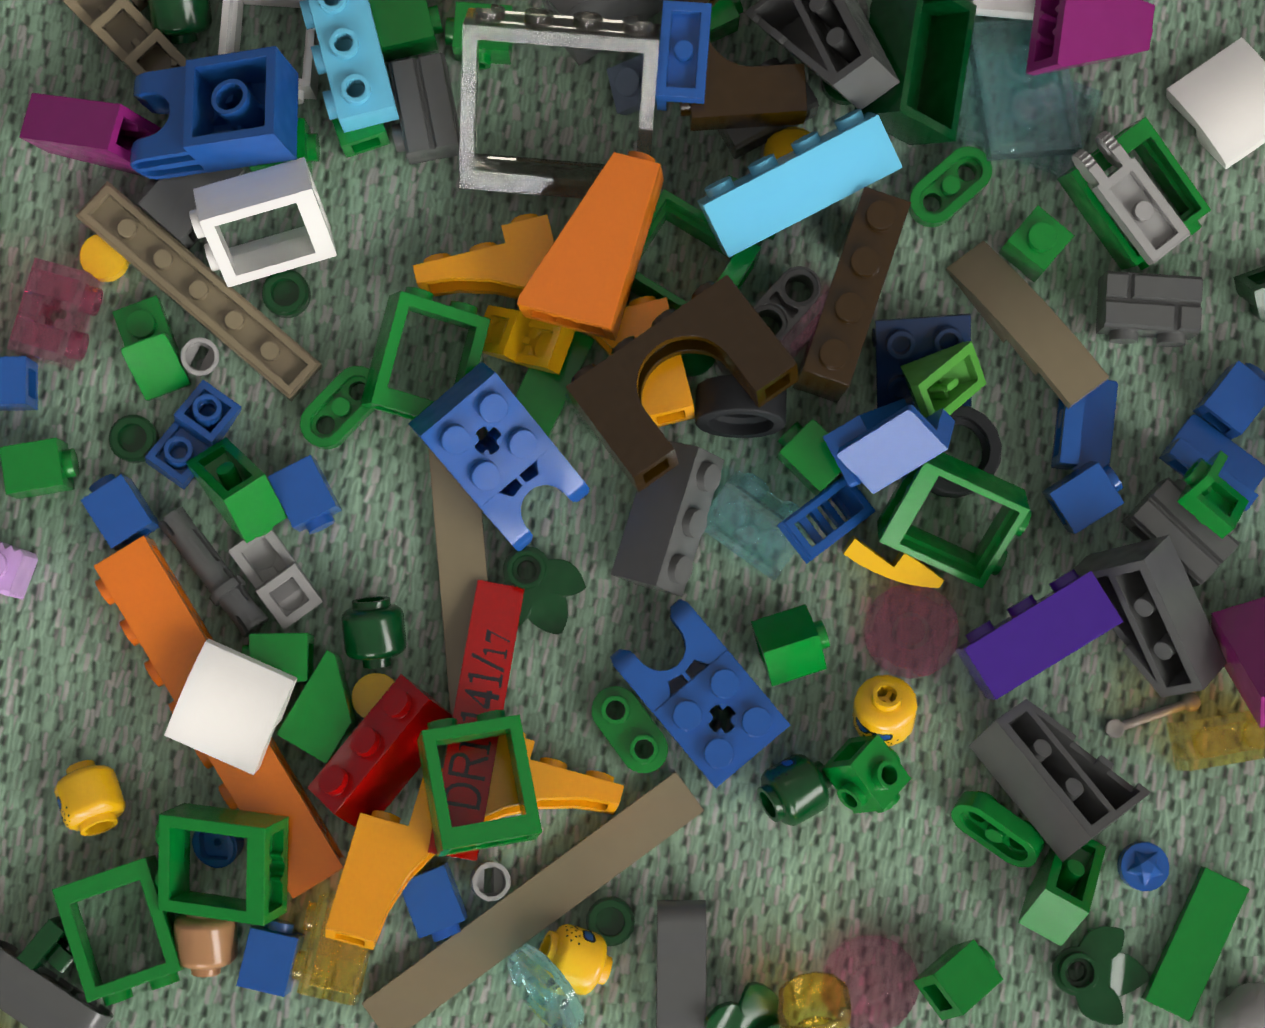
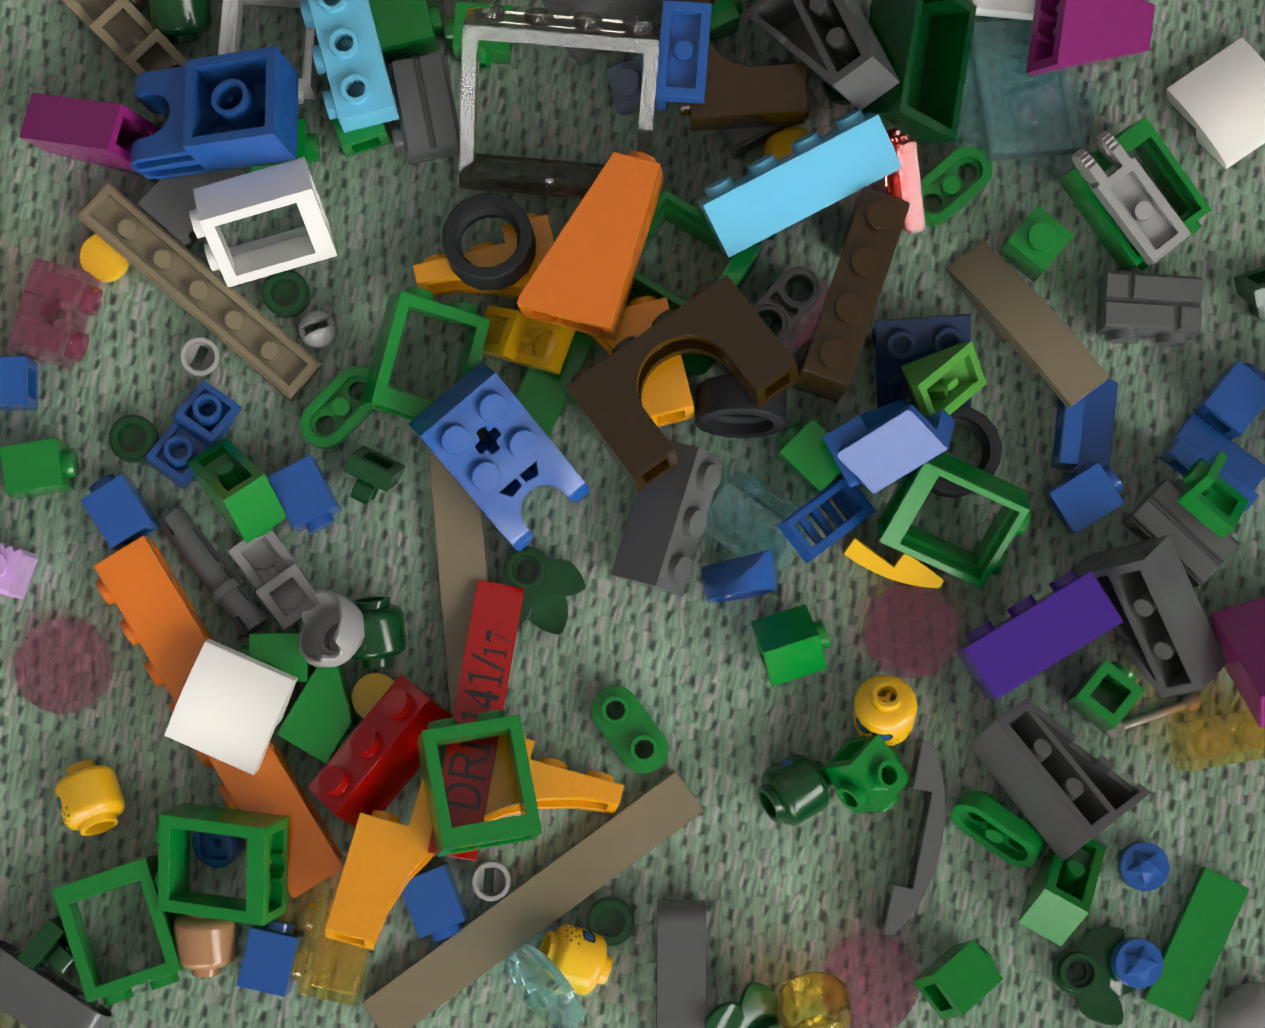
(82, 667): none -> clear pink tile
(151, 348): green slope -> none
(320, 336): none -> light grey hinge
(331, 630): none -> light grey hair
(373, 473): none -> dark green tile
(475, 209): none -> black tyre
(699, 682): blue brick -> none
(740, 577): none -> blue piece
(901, 899): none -> dark grey slope
(906, 181): none -> clear red tile
(1105, 694): none -> green brick
(1136, 962): none -> blue tile

